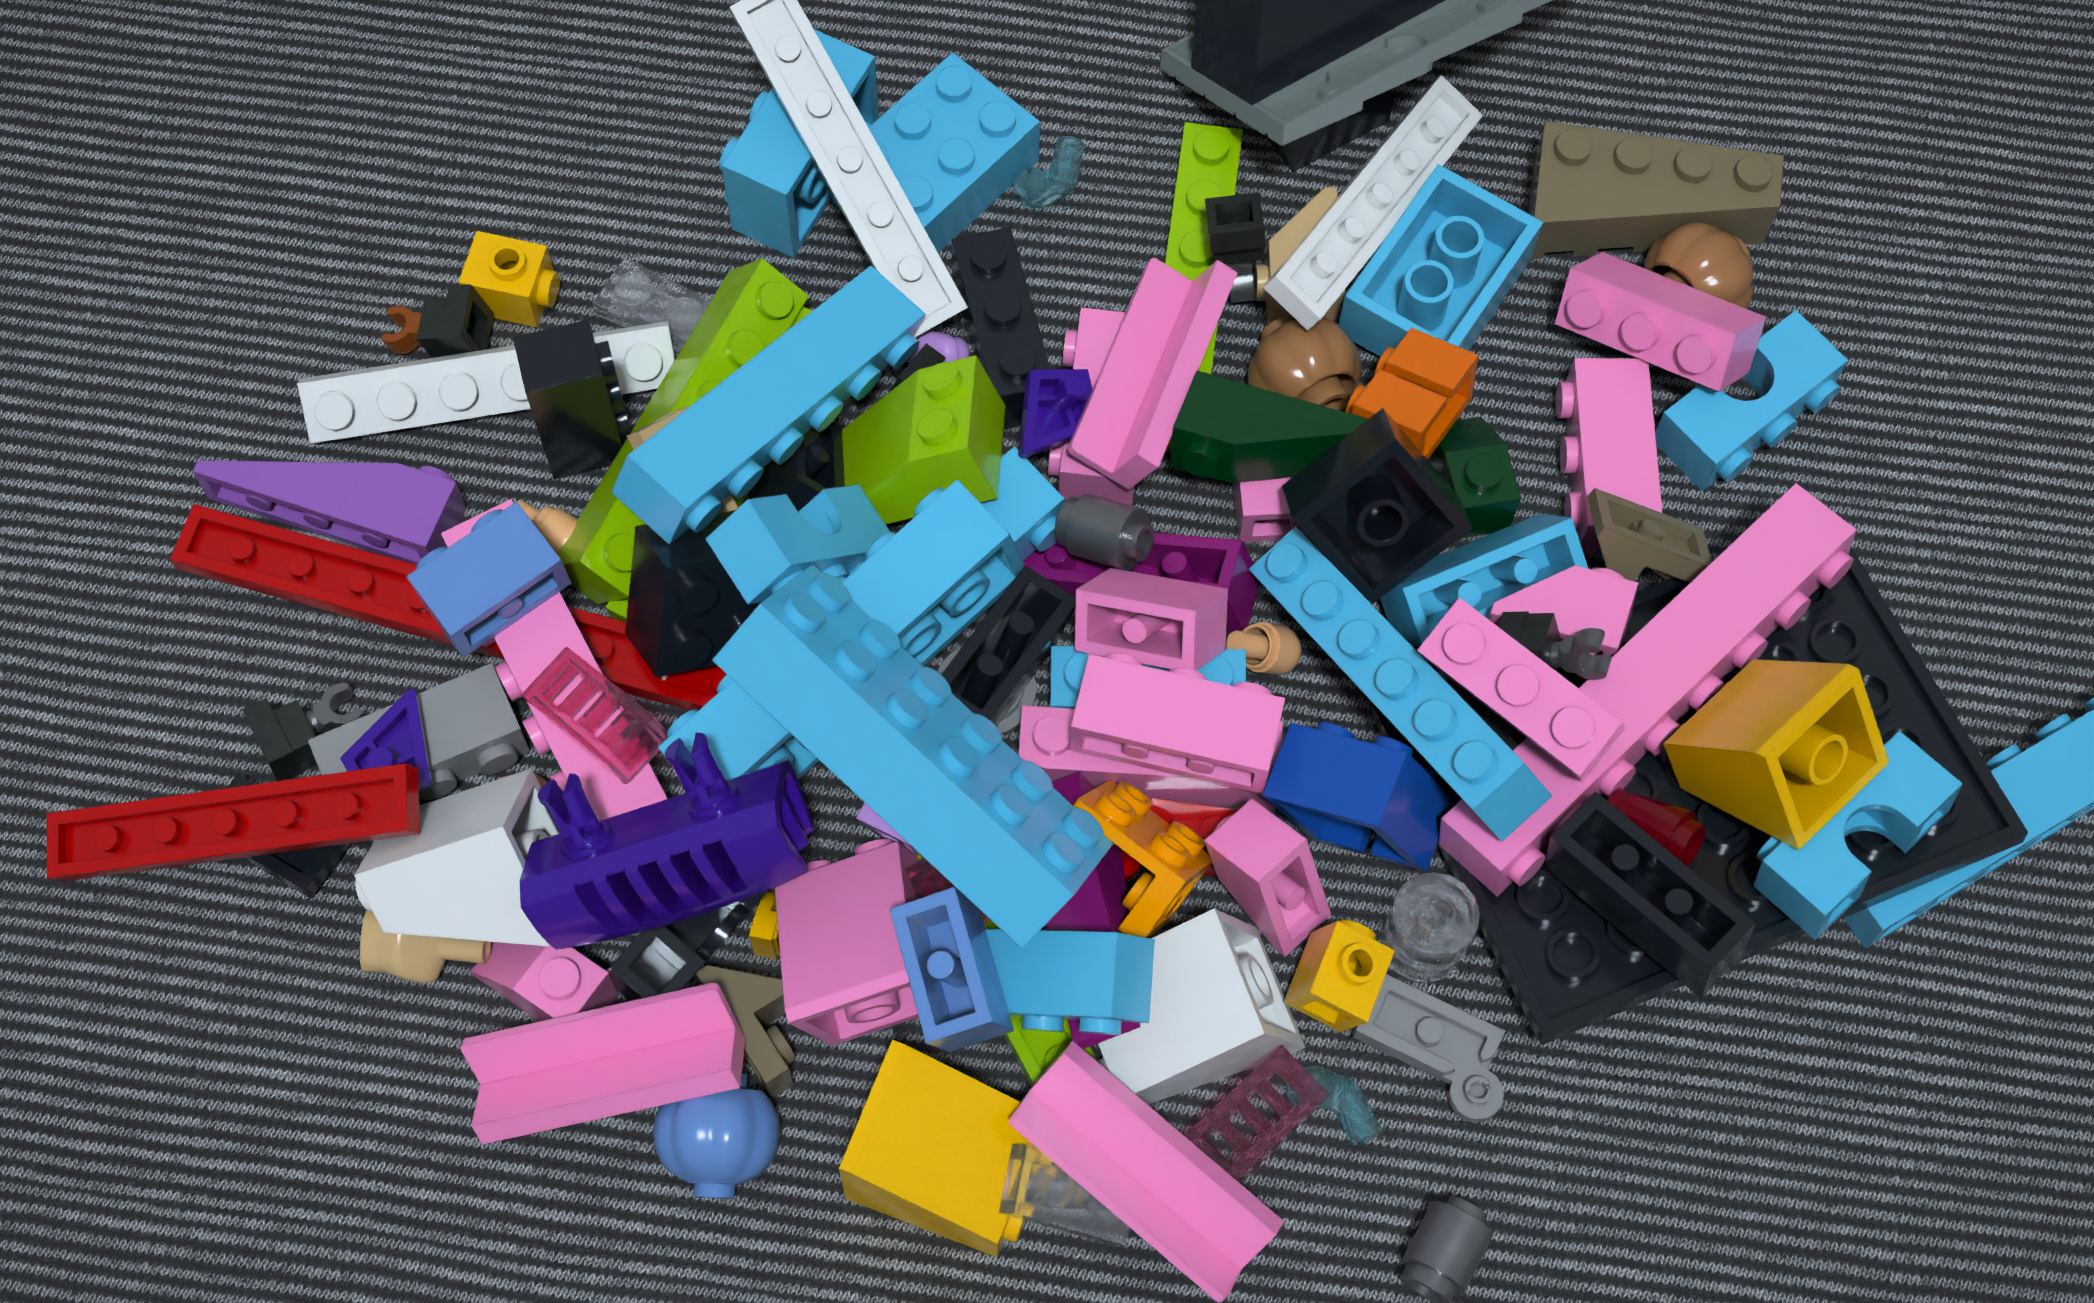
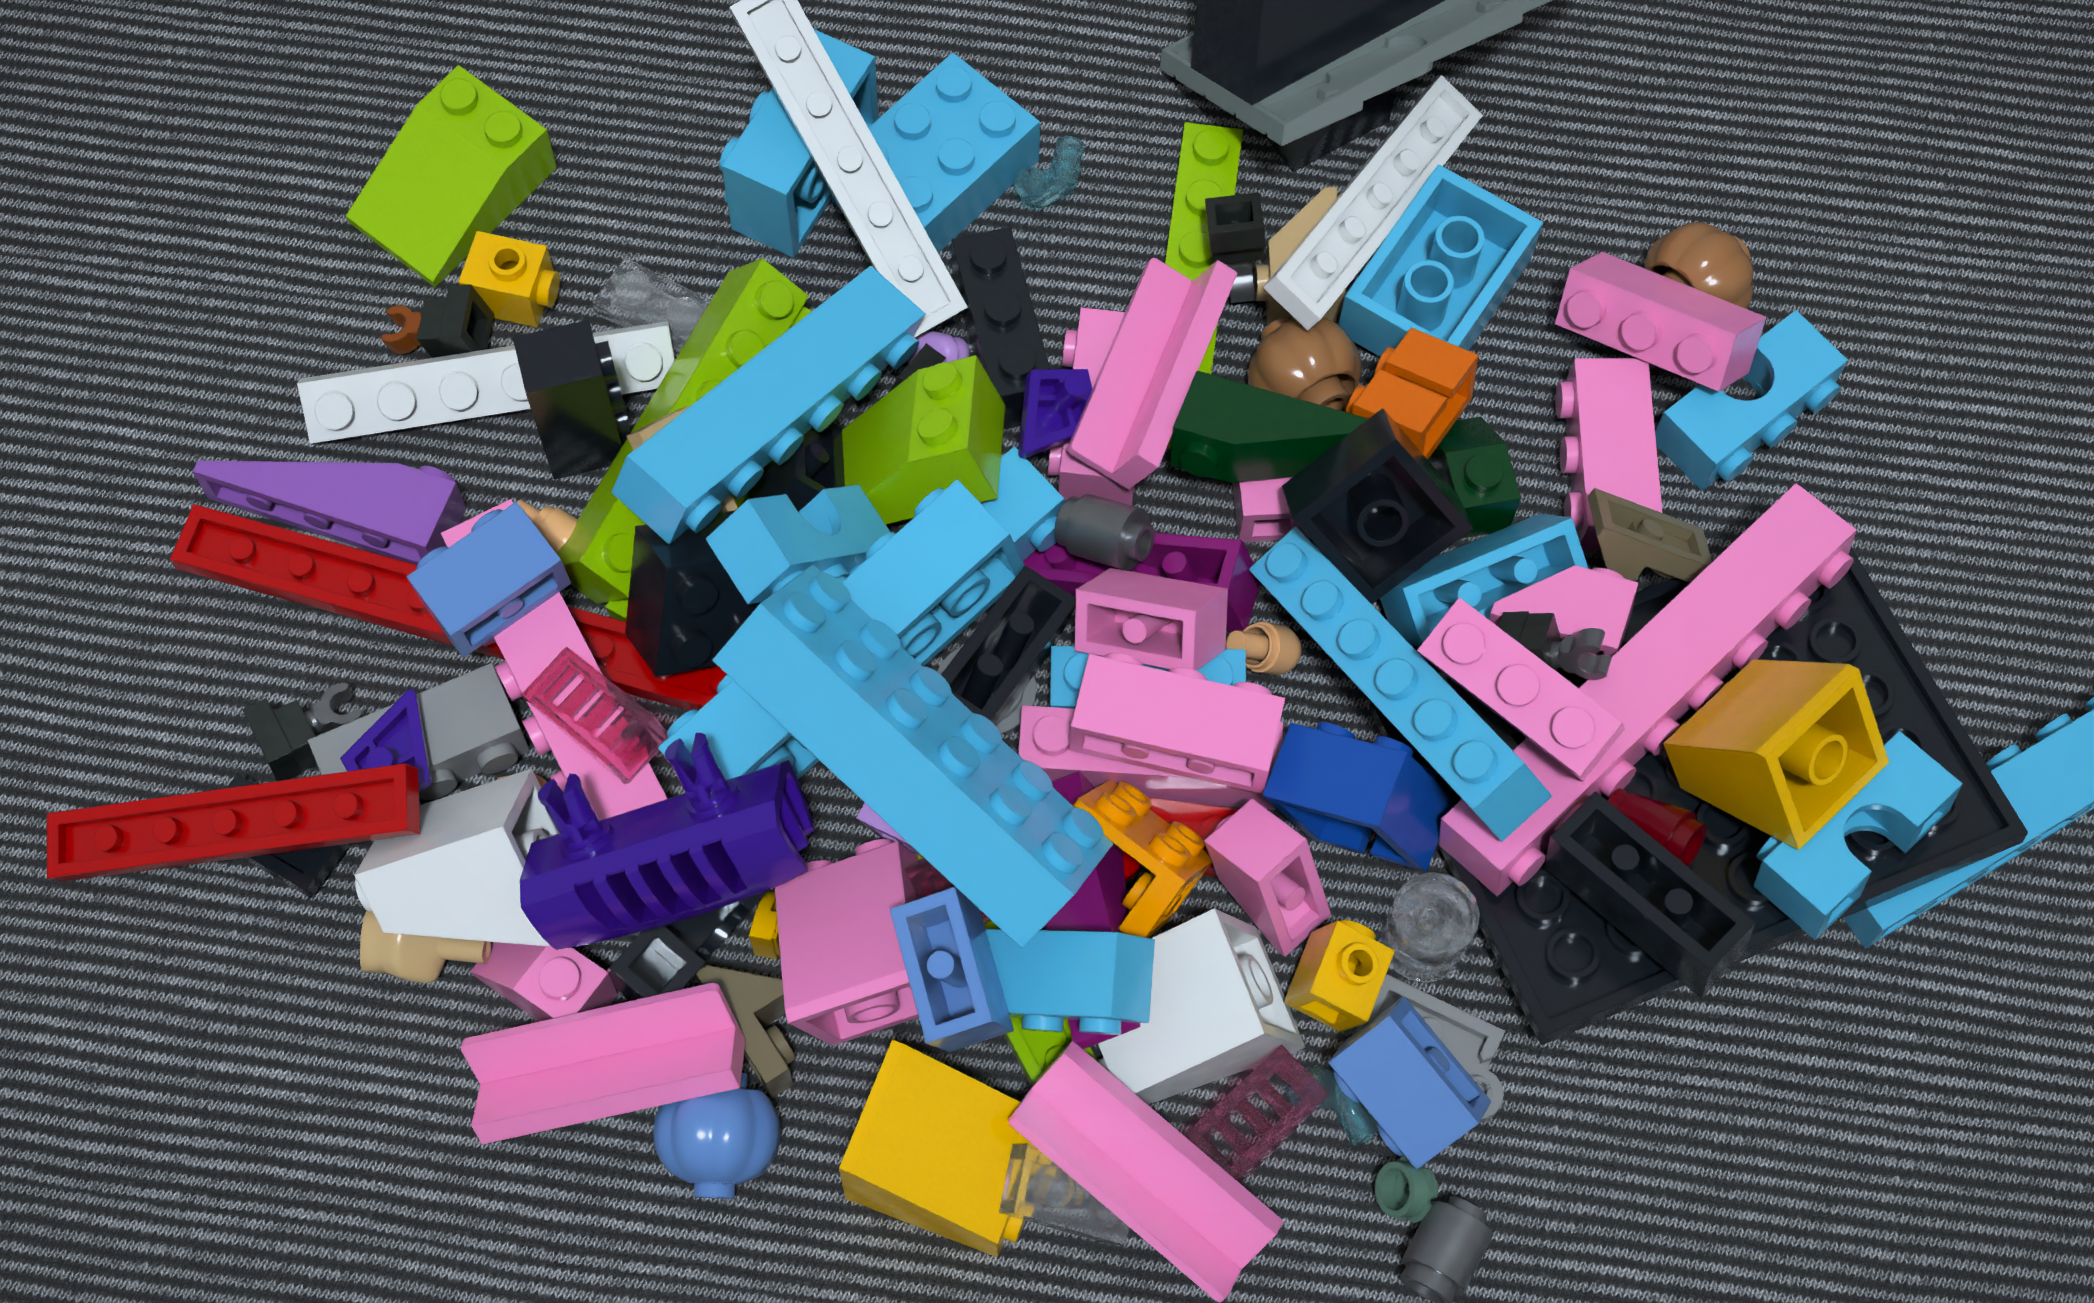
(450, 173): none -> lime slope
(1405, 1191): none -> sand green plate
(1409, 1083): none -> medium blue brick
(1634, 188): dark tan wedge -> none

